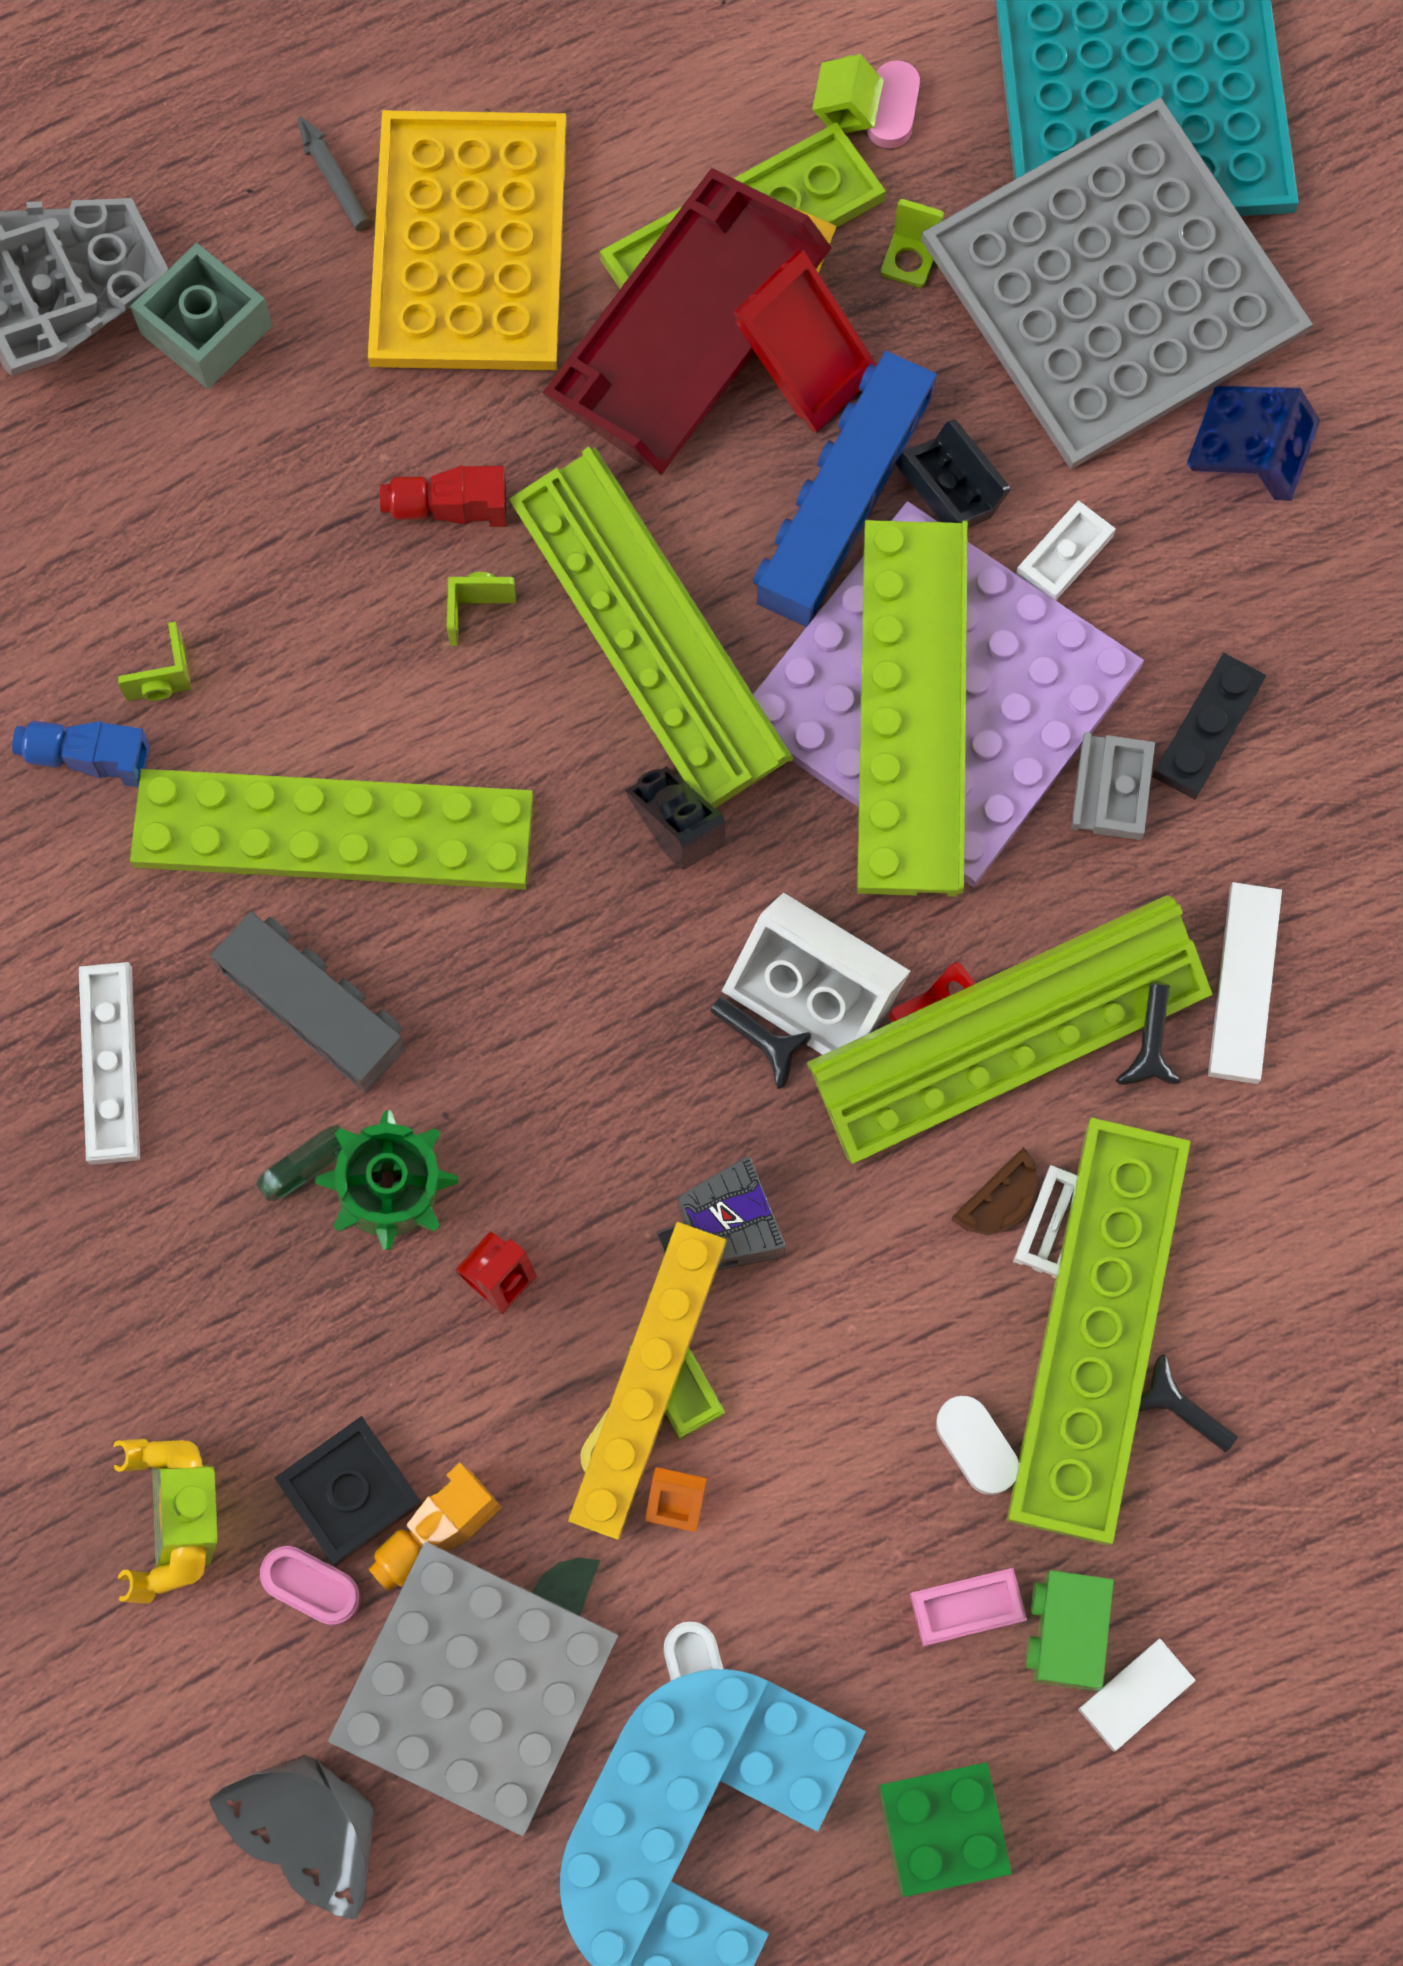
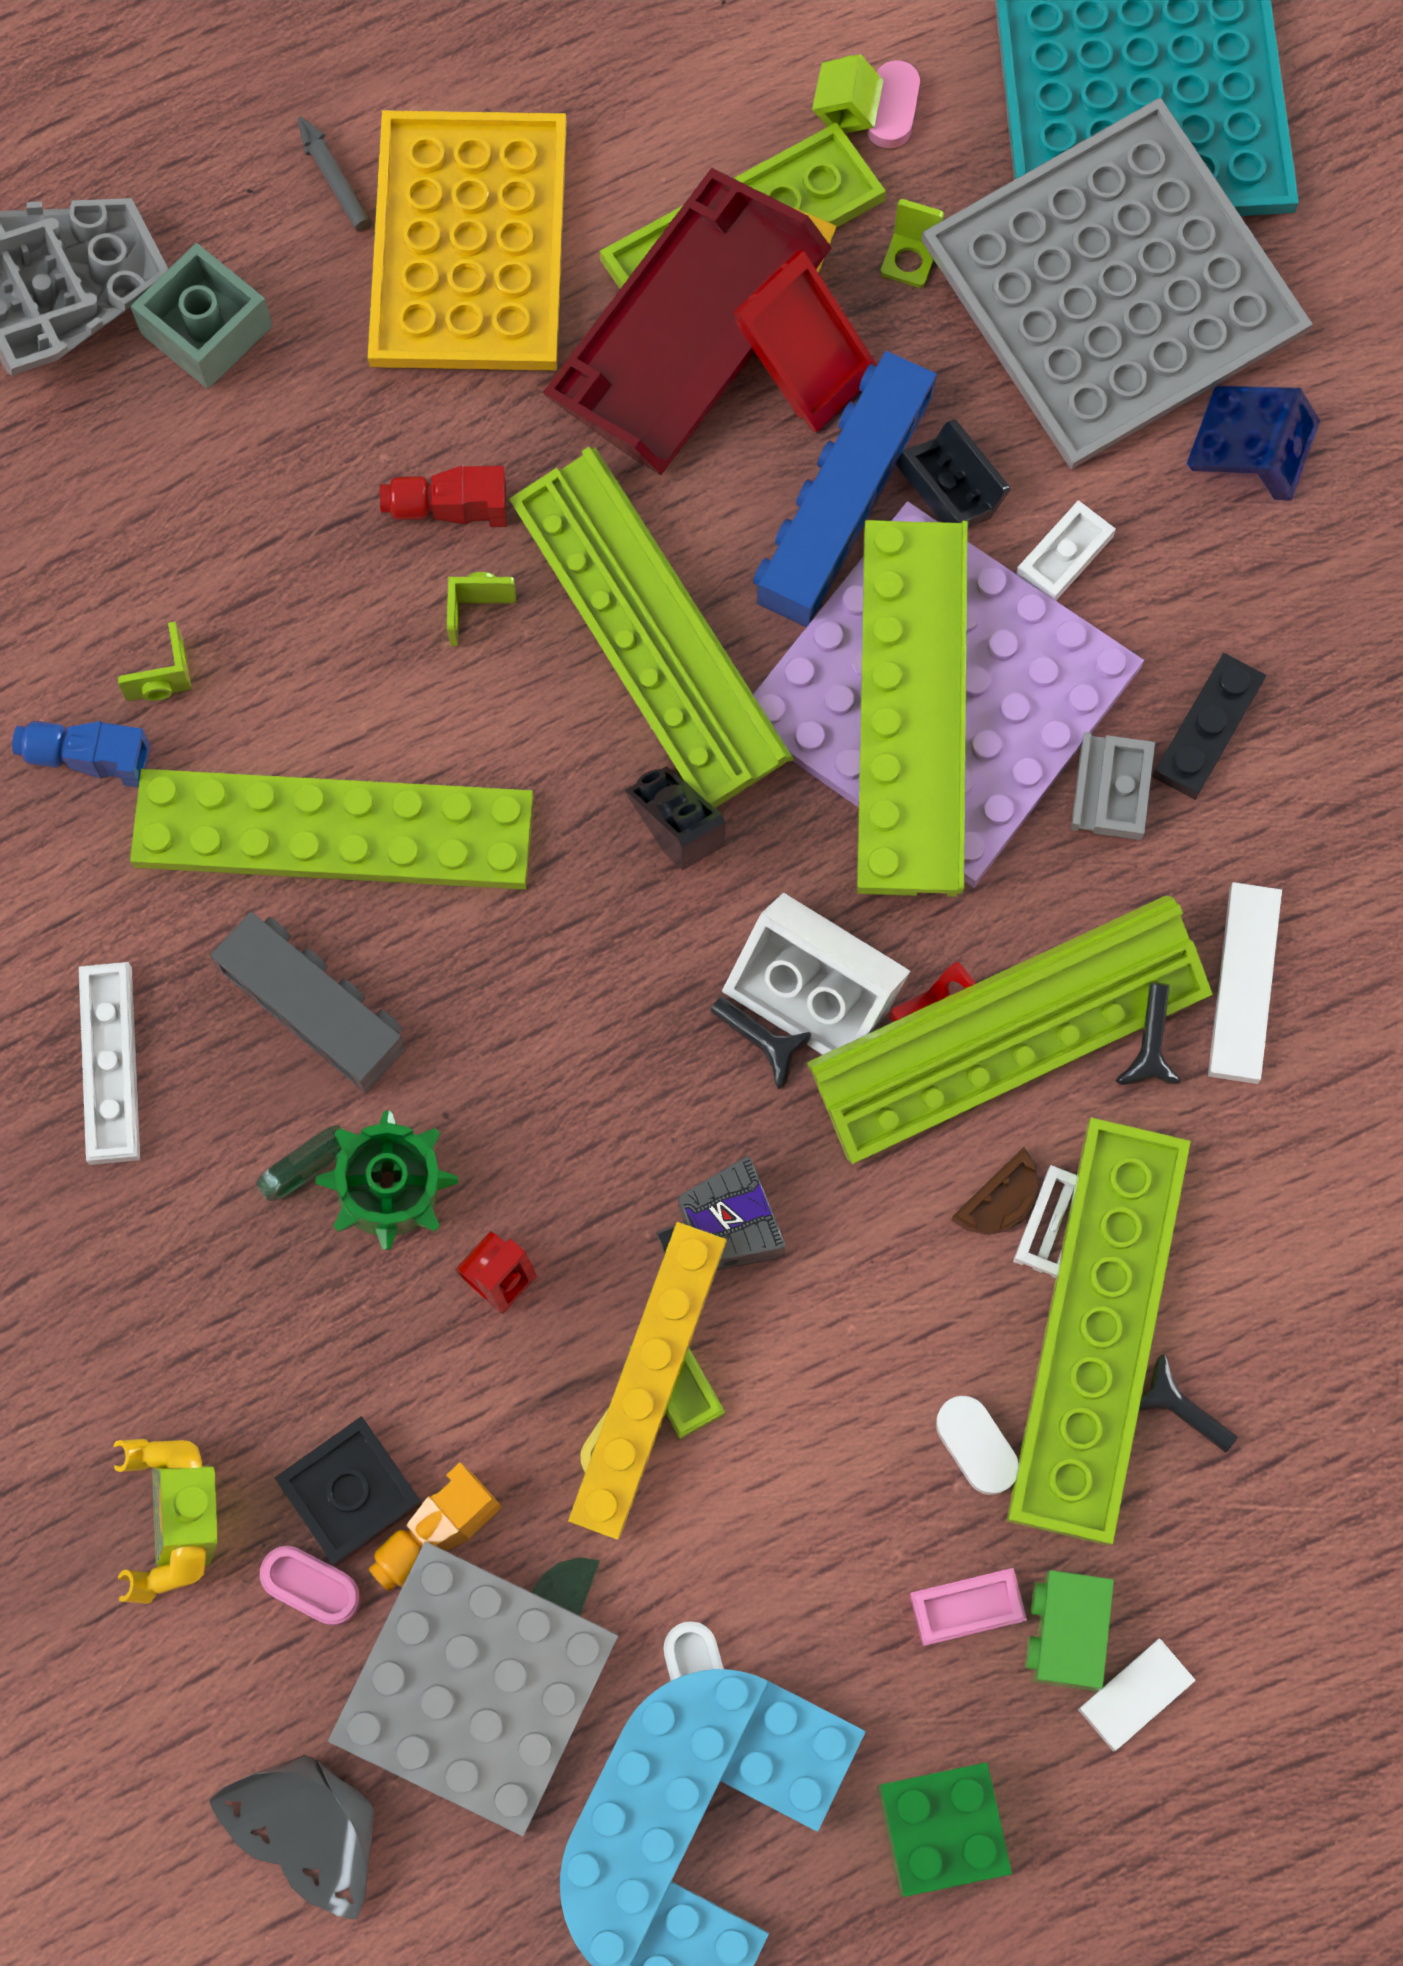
(676, 1499): orange plate -> none

